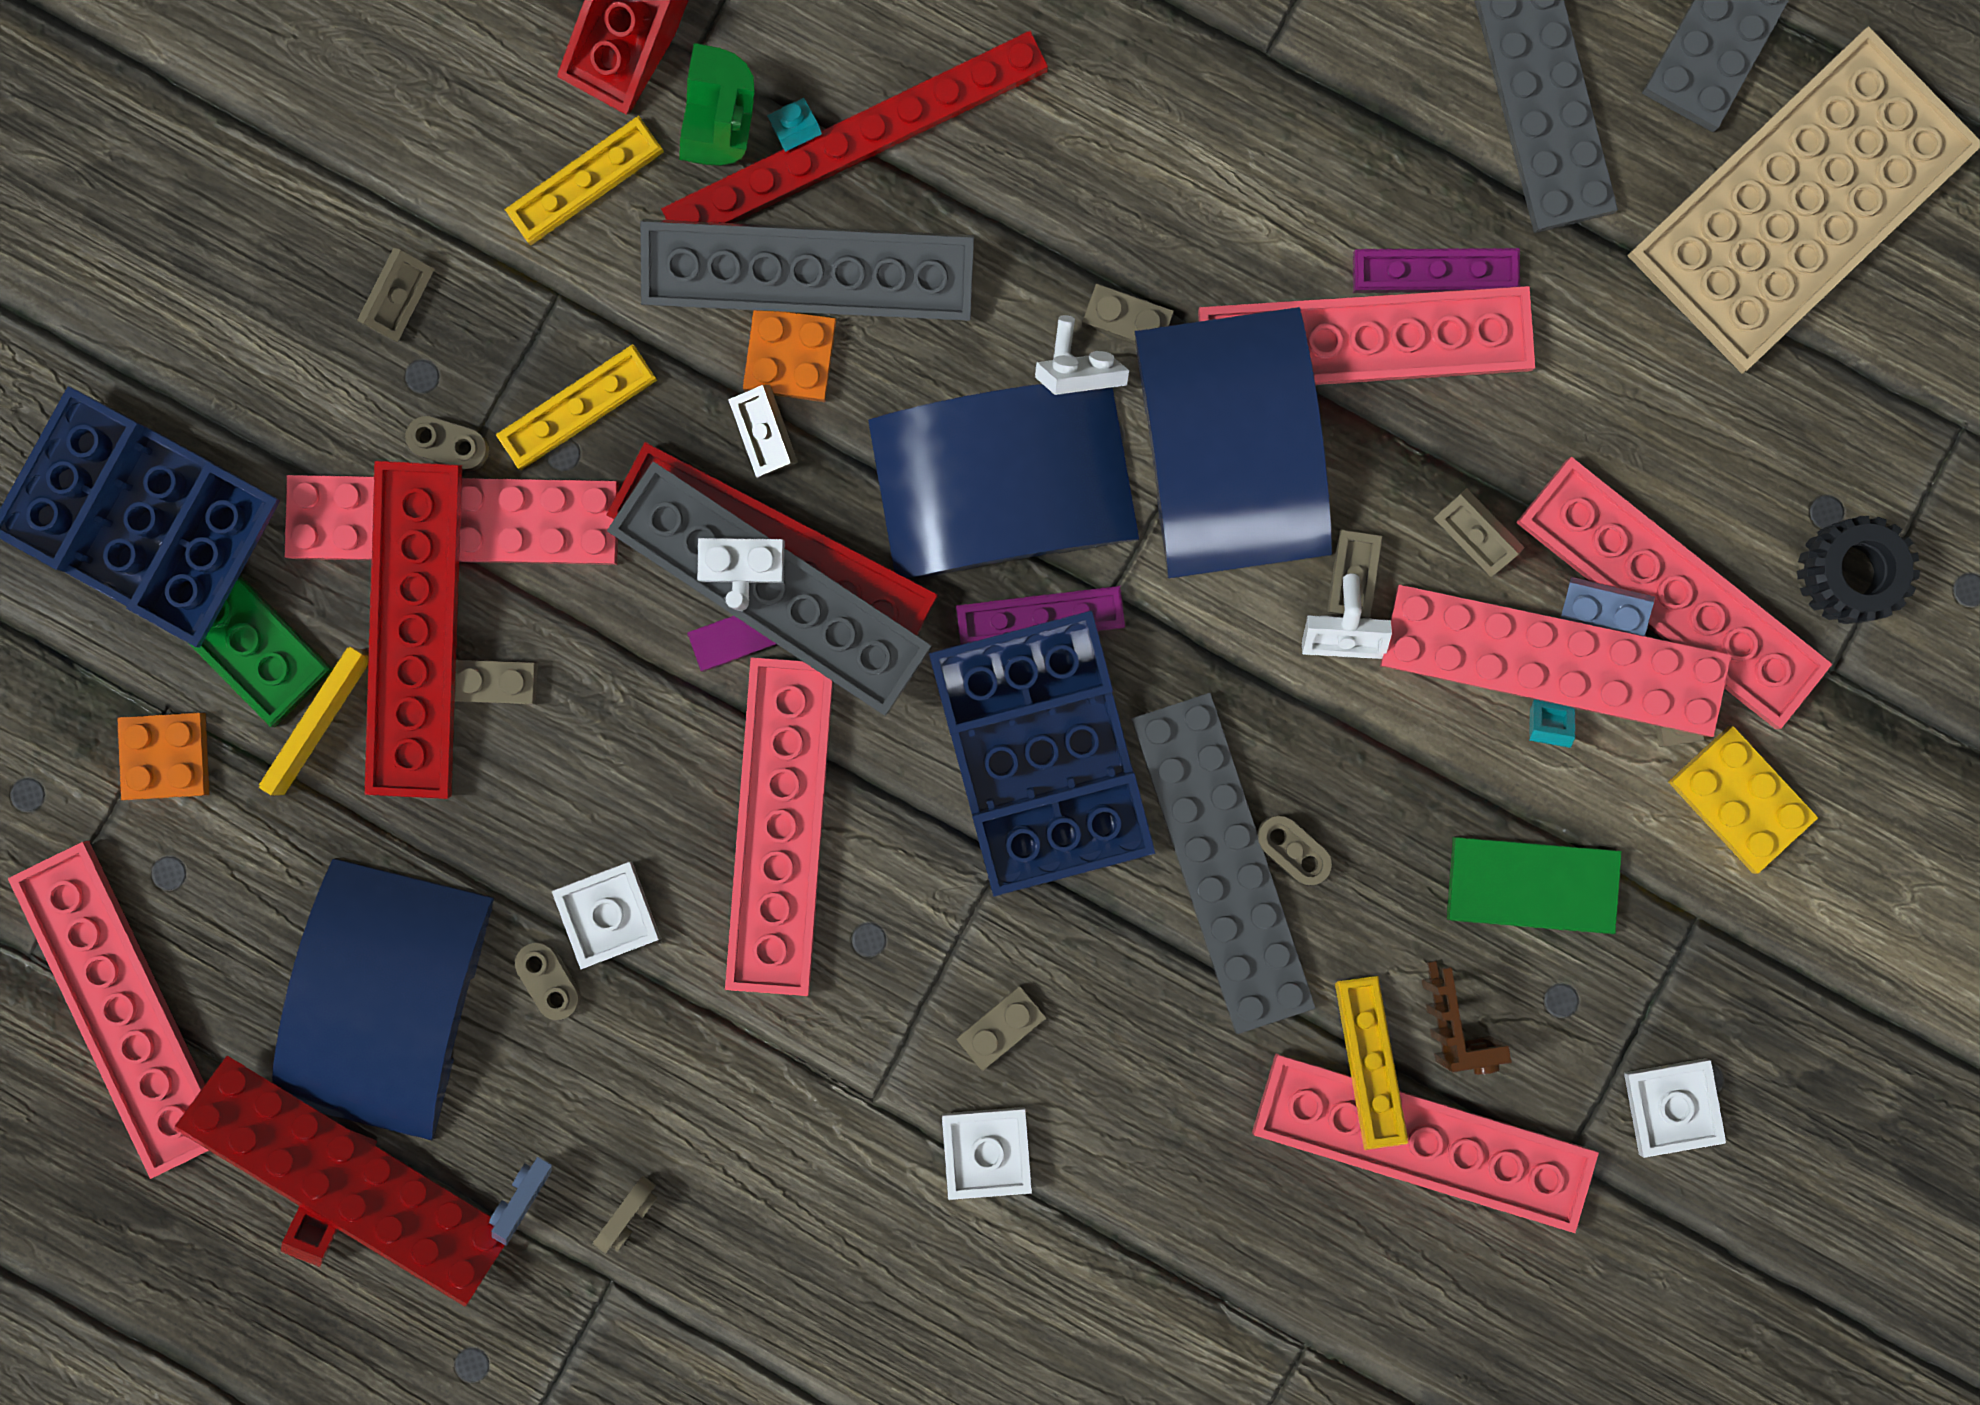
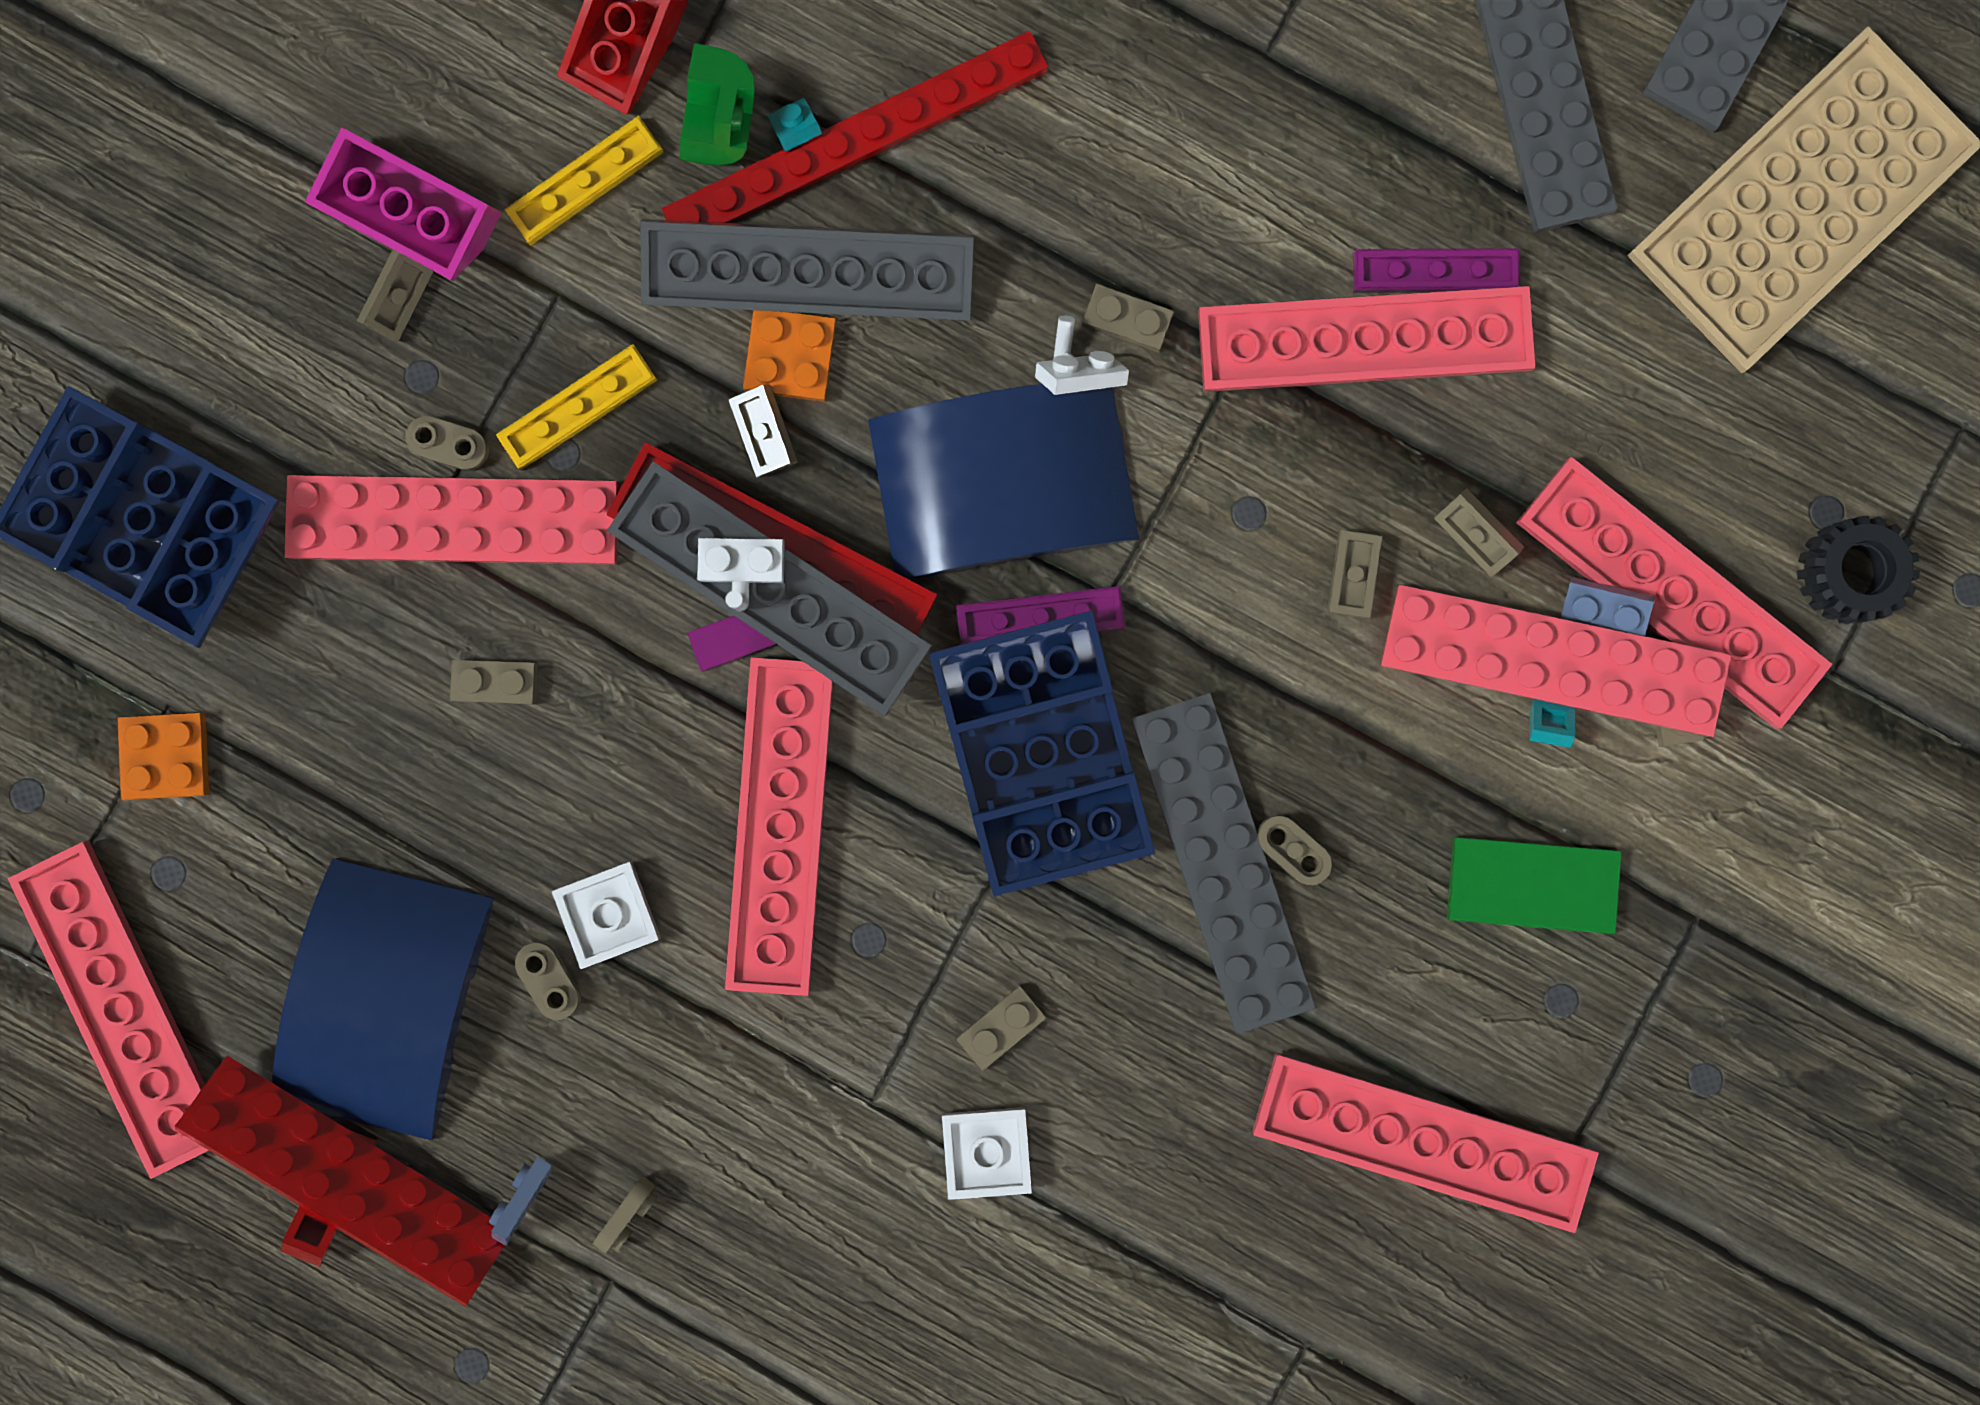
(261, 655): green tile -> none
(315, 721): yellow tile -> none
(402, 206): none -> dark pink slope
(413, 629): red plate -> none
(1235, 442): dark blue slope -> none
(1347, 634): white plate -> none
(1371, 1063): yellow tile -> none
(1457, 1054): reddish brown plate -> none
(1675, 1107): white plate -> none
(1743, 799): yellow plate -> none

